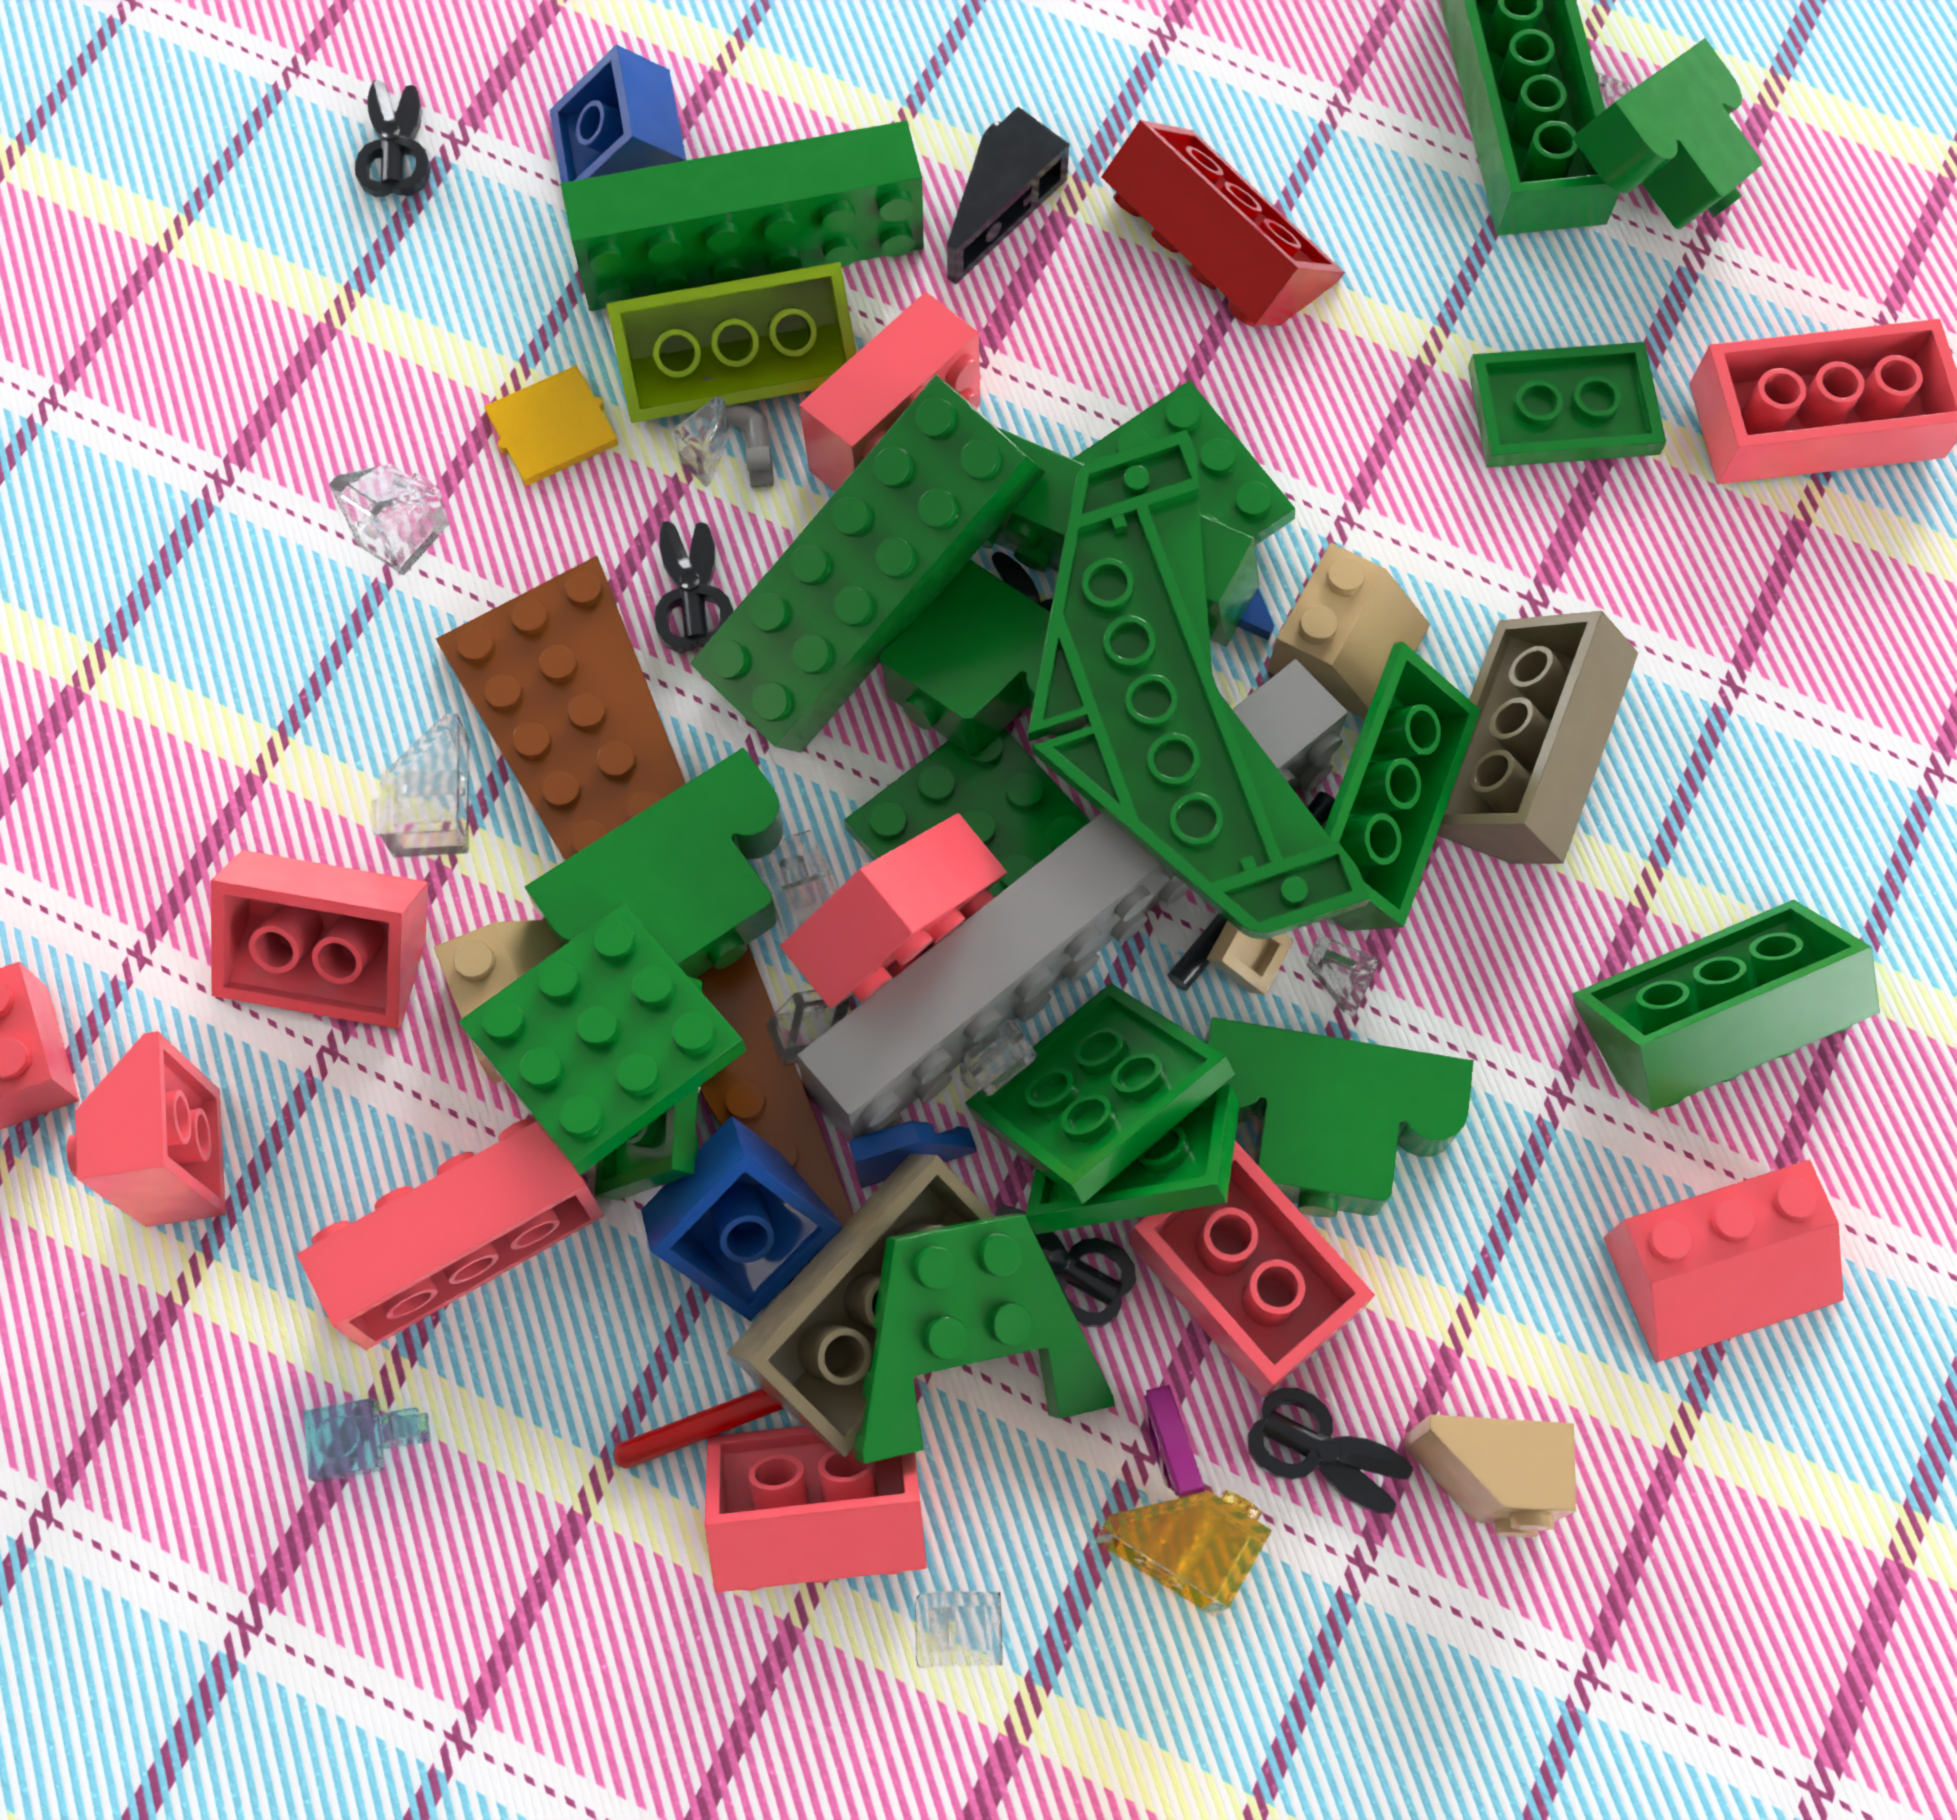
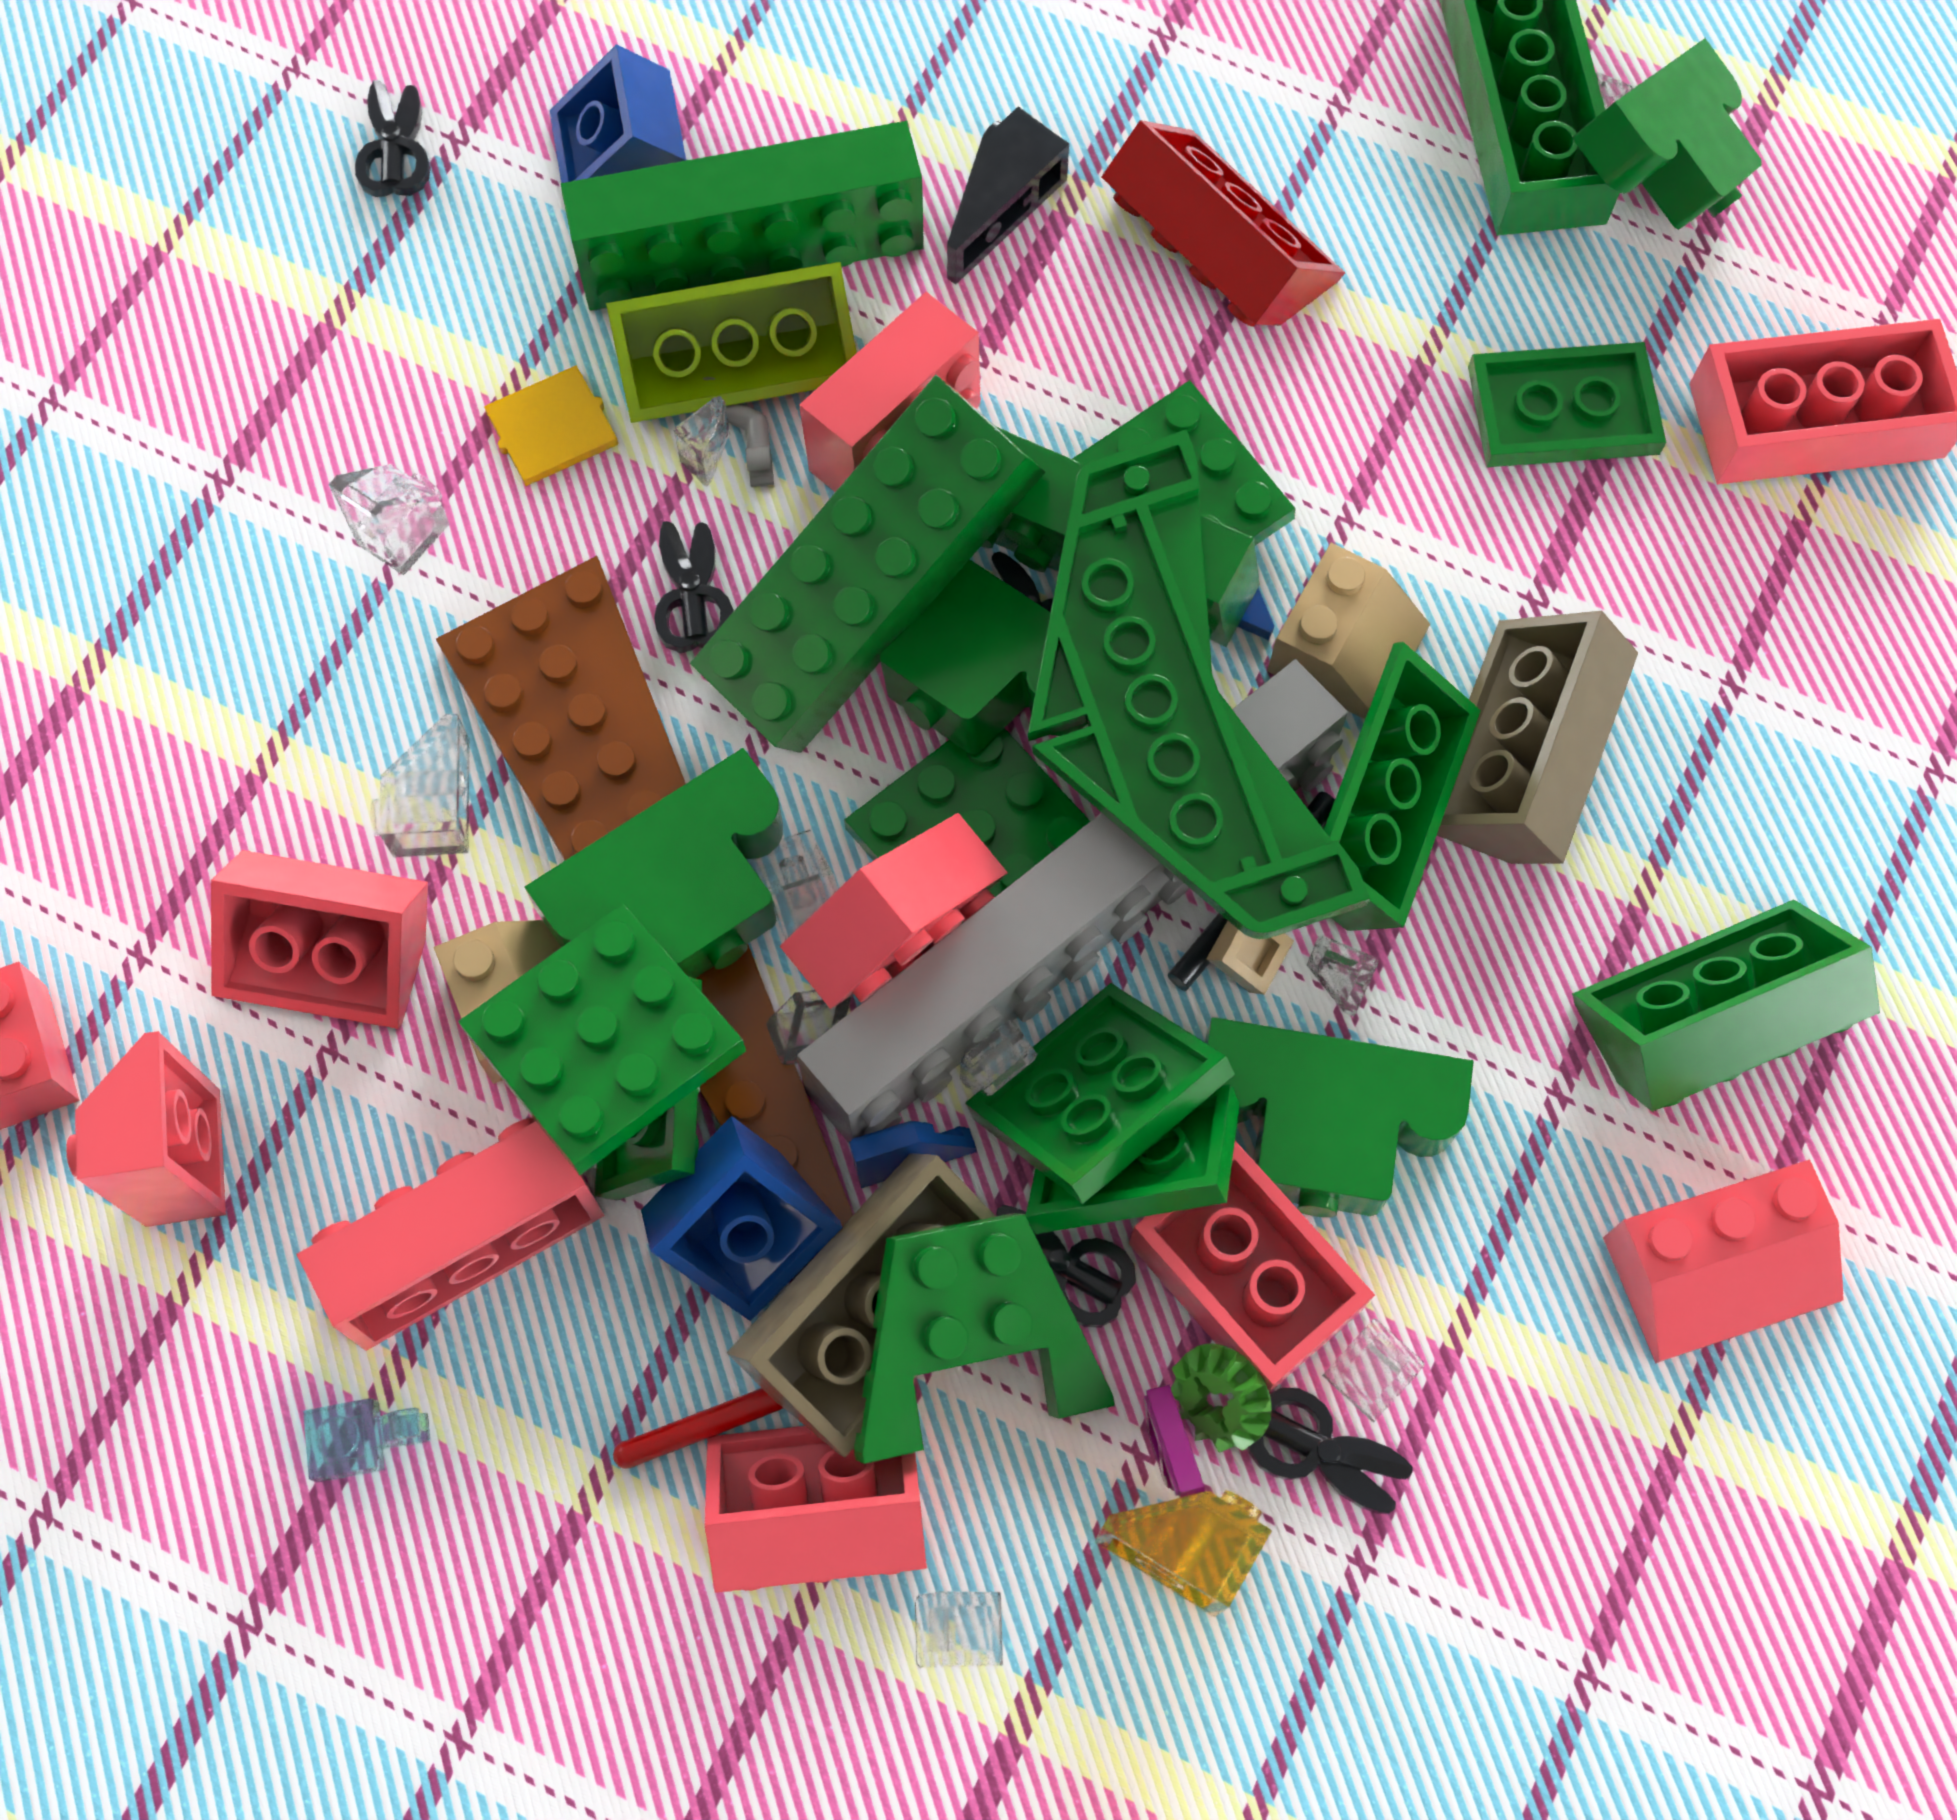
(1216, 1371): none -> bright green gear
(1374, 1369): none -> clear slope
(1501, 1469): tan slope -> none

